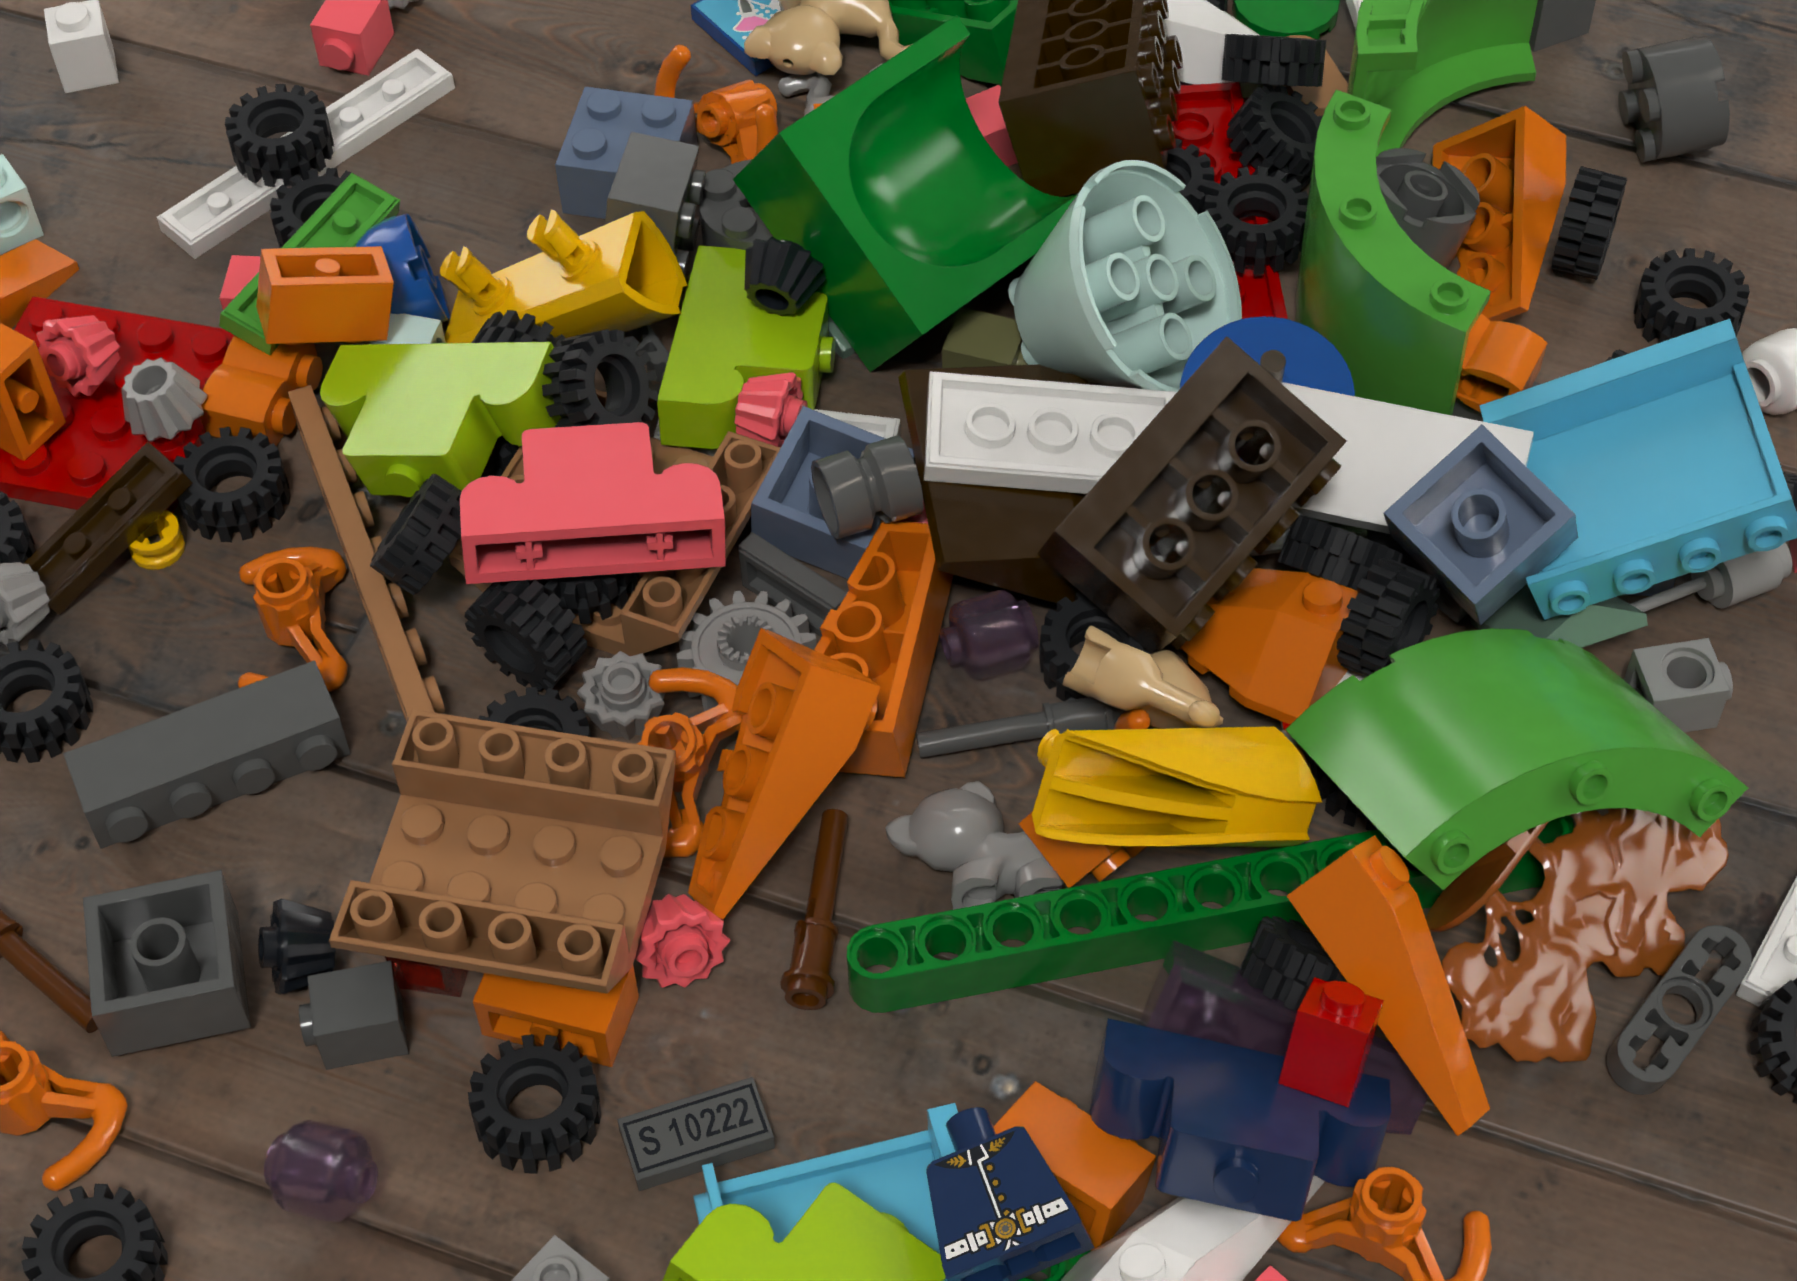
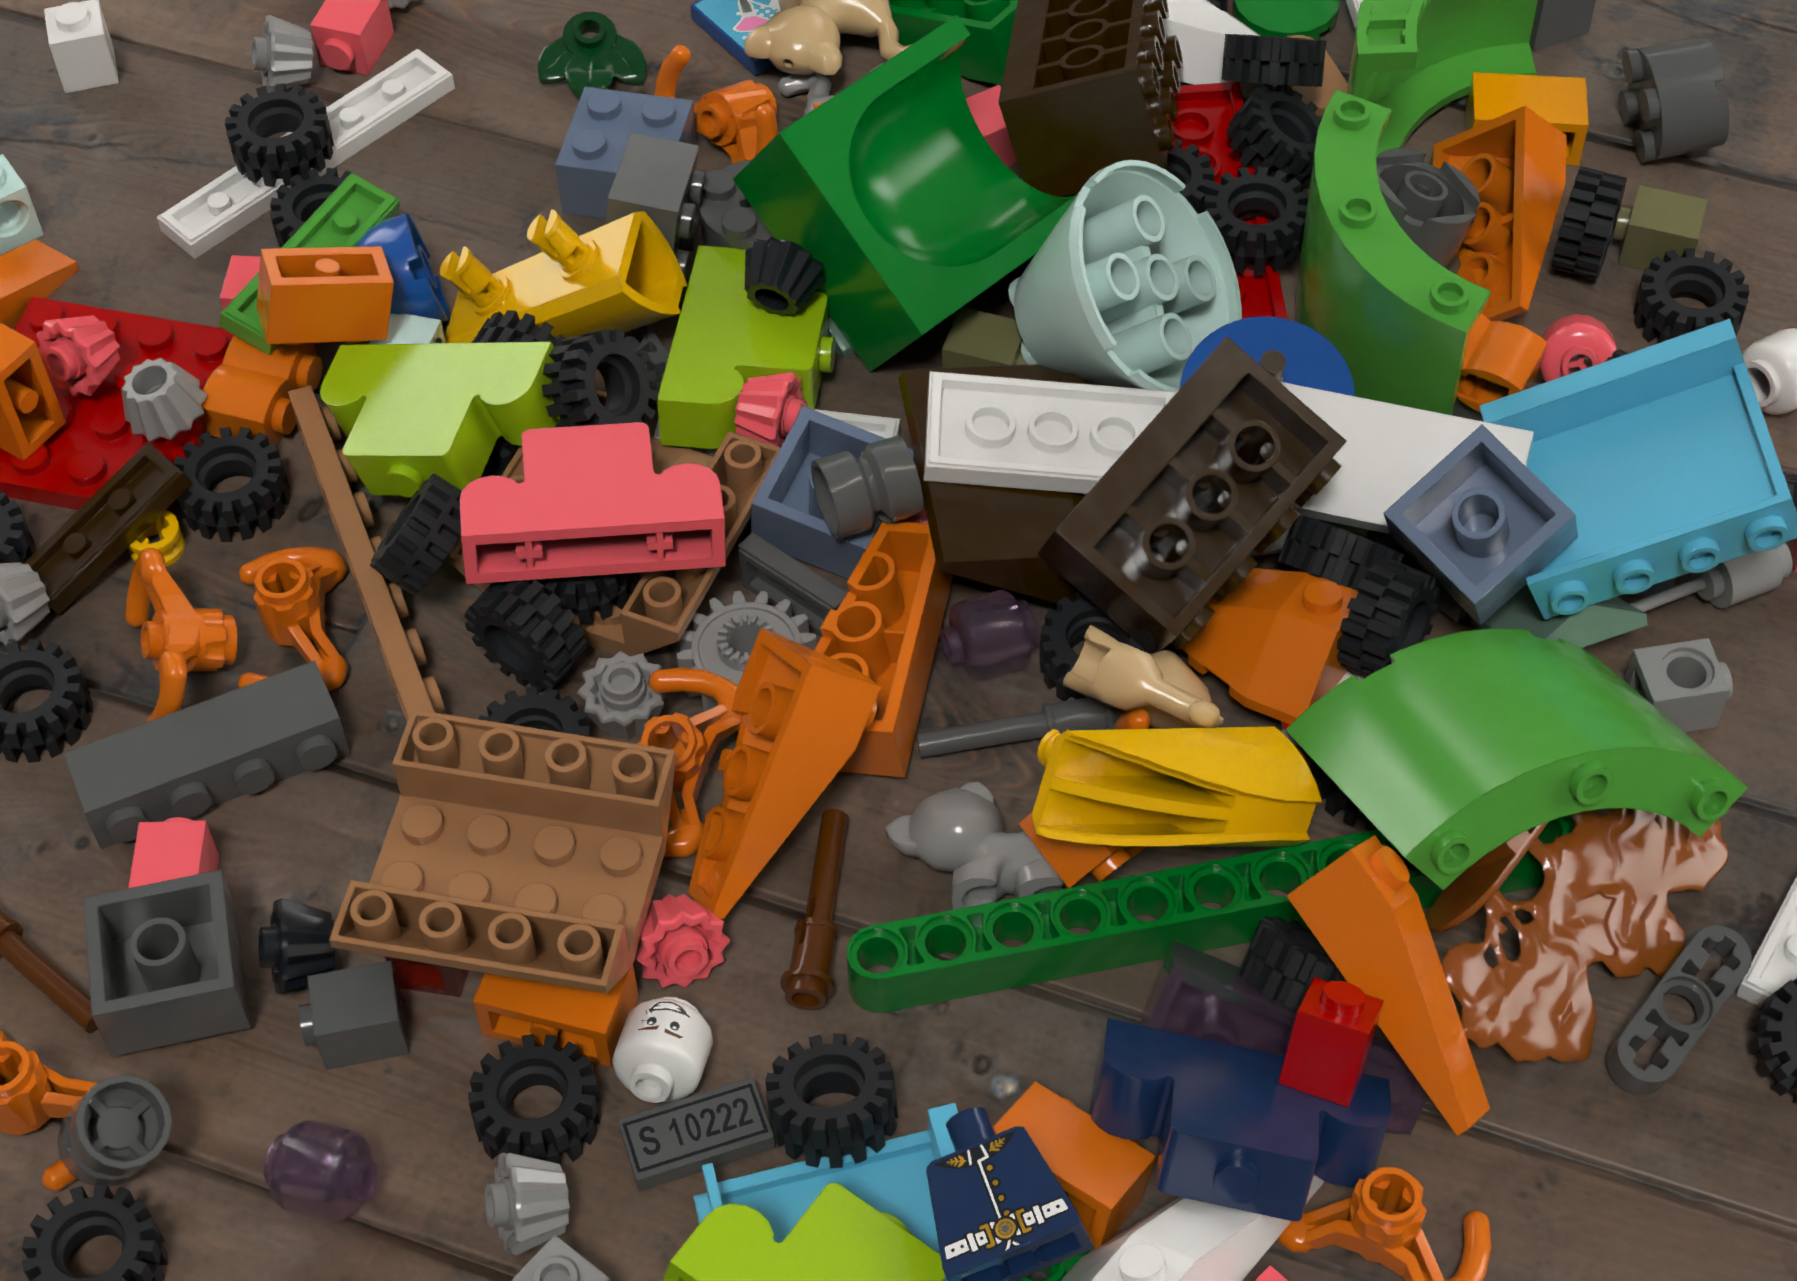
(114, 1130): none -> dark grey wheel
(172, 851): none -> coral brick
(178, 636): none -> orange piece
(282, 54): none -> light grey piece
(526, 1202): none -> light grey piece
(591, 60): none -> dark green plate
(662, 1050): none -> white head
(837, 1129): none -> black tyre
(1554, 98): none -> light orange brick
(1575, 336): none -> coral head
(1657, 225): none -> olive brick

